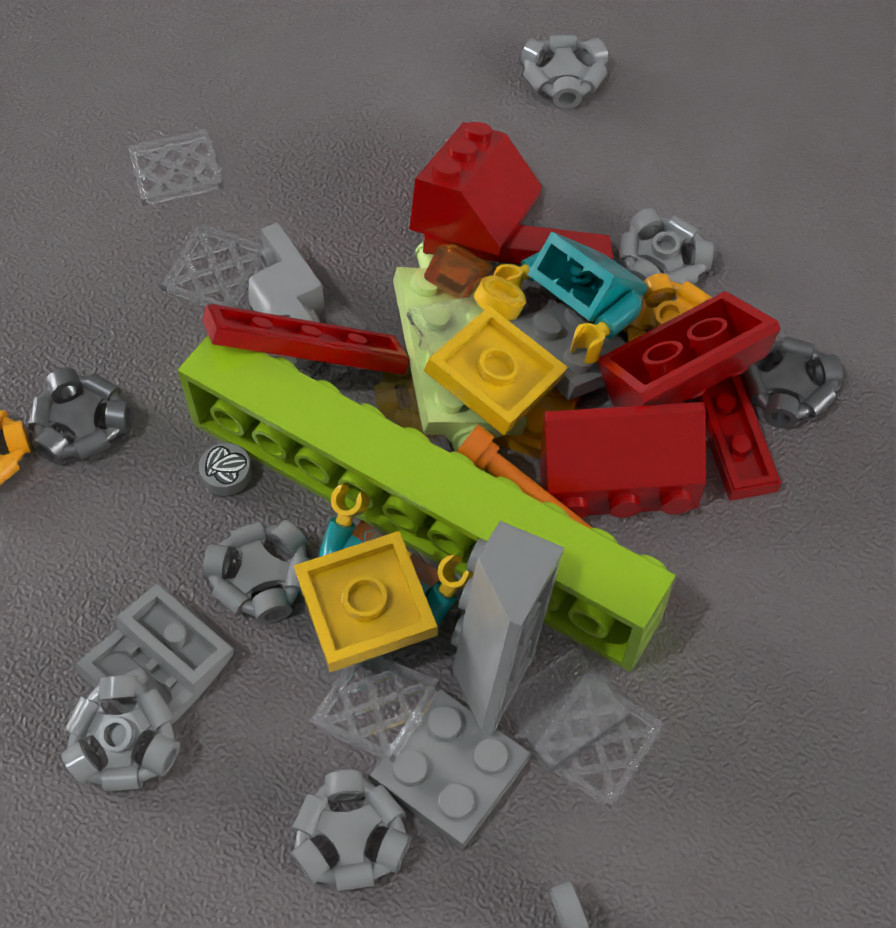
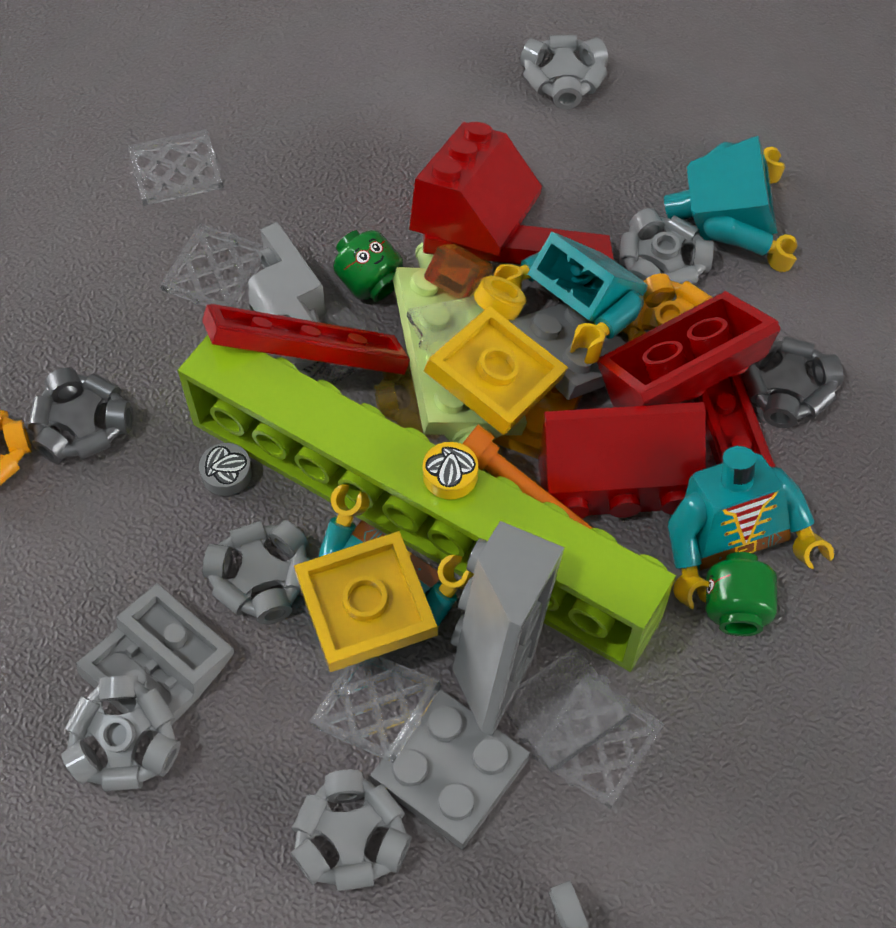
(367, 264): none -> green head
(450, 470): none -> tile
(734, 200): none -> teal torso
(737, 509): none -> teal torso
(741, 594): none -> green head

